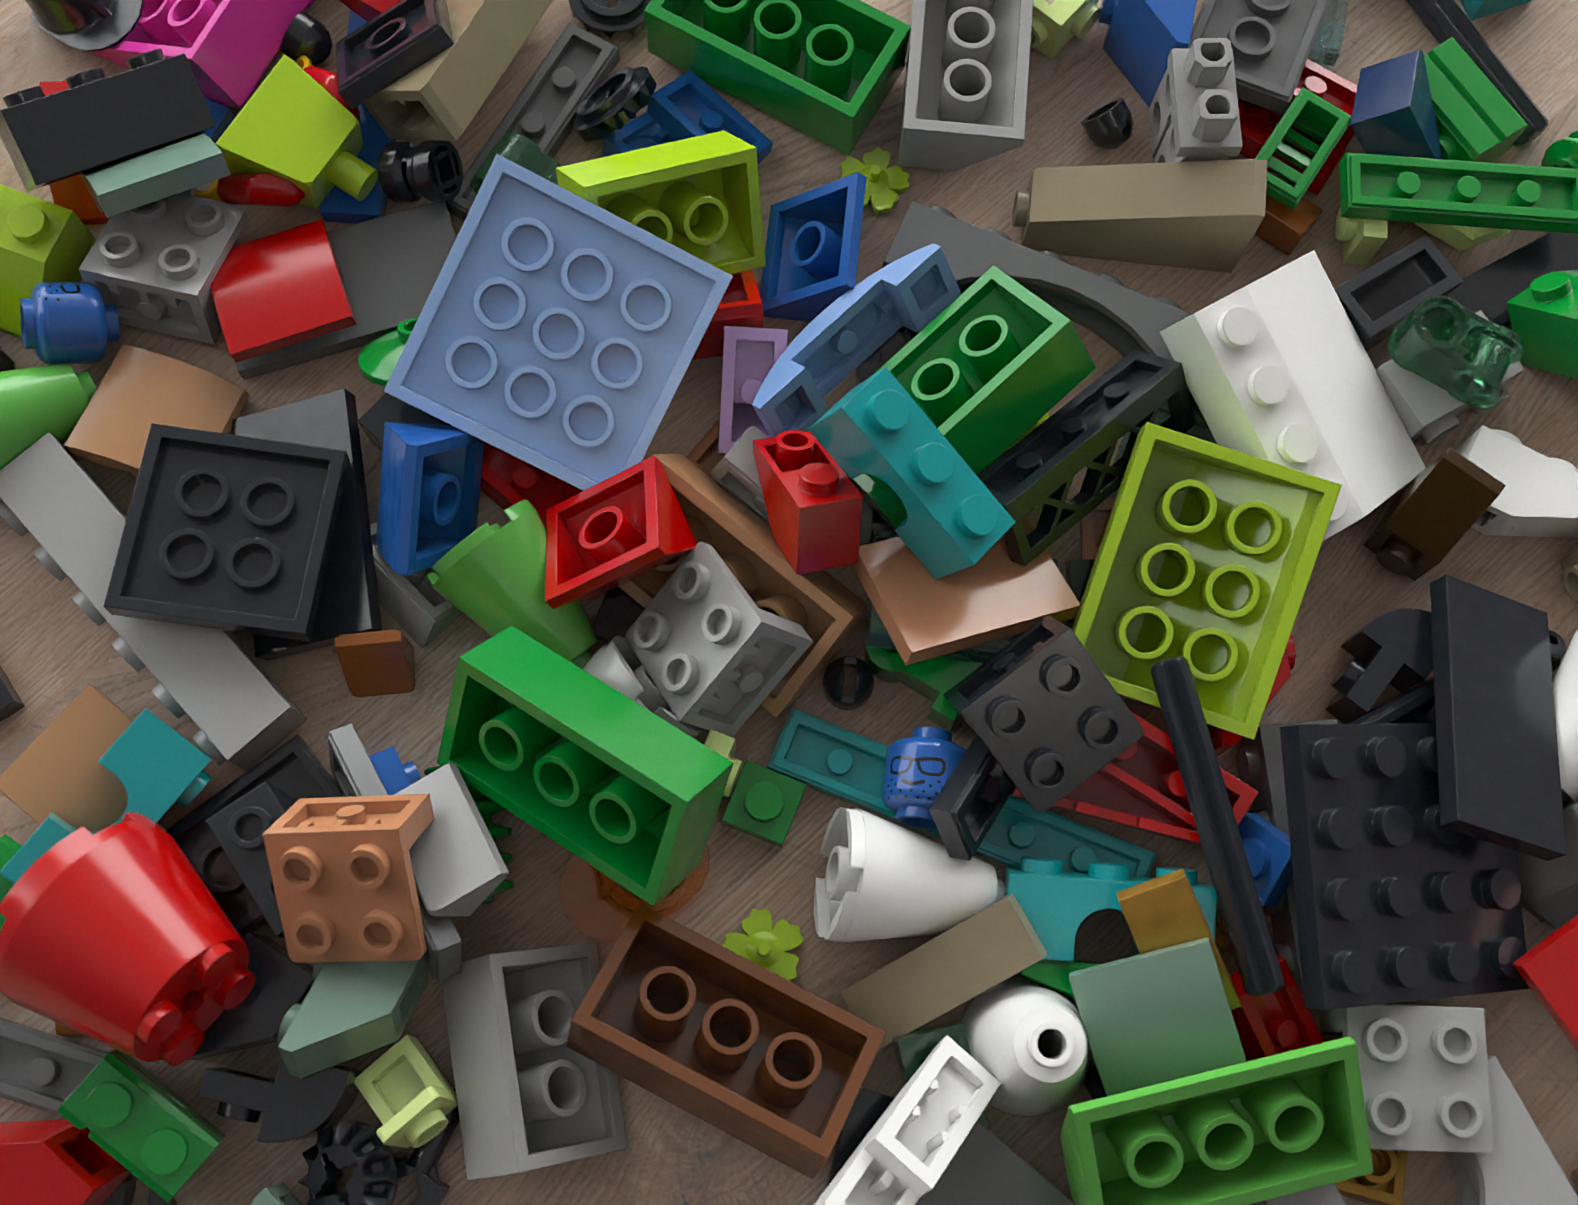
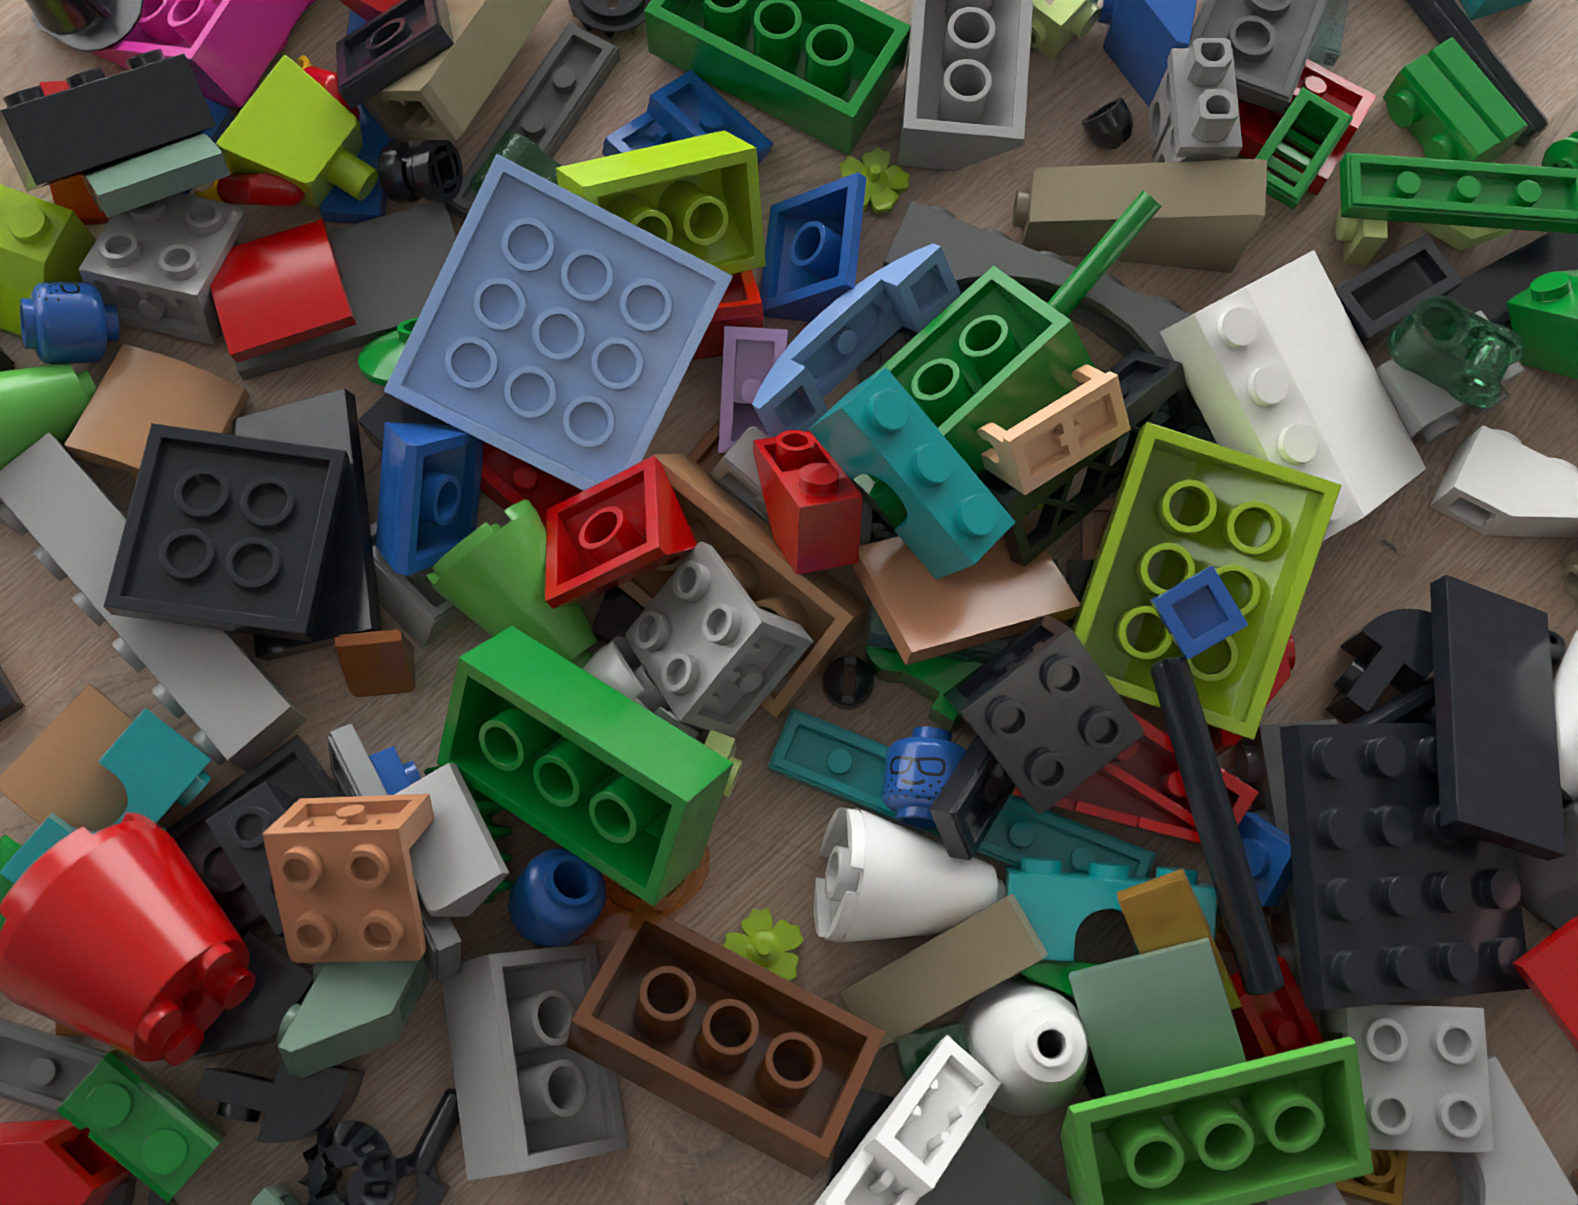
(308, 38): black hinge -> none
(407, 1094): yellowish green bracket -> none
(556, 898): none -> blue head
(614, 103): black gear -> none
(764, 803): green plate -> none
(1058, 433): none -> light nougat hinge
(1104, 253): none -> green bar
(1199, 612): none -> blue plate
(1285, 226): dark orange slope -> none
(1396, 109): slope -> none
(1432, 515): dark brown slope -> none

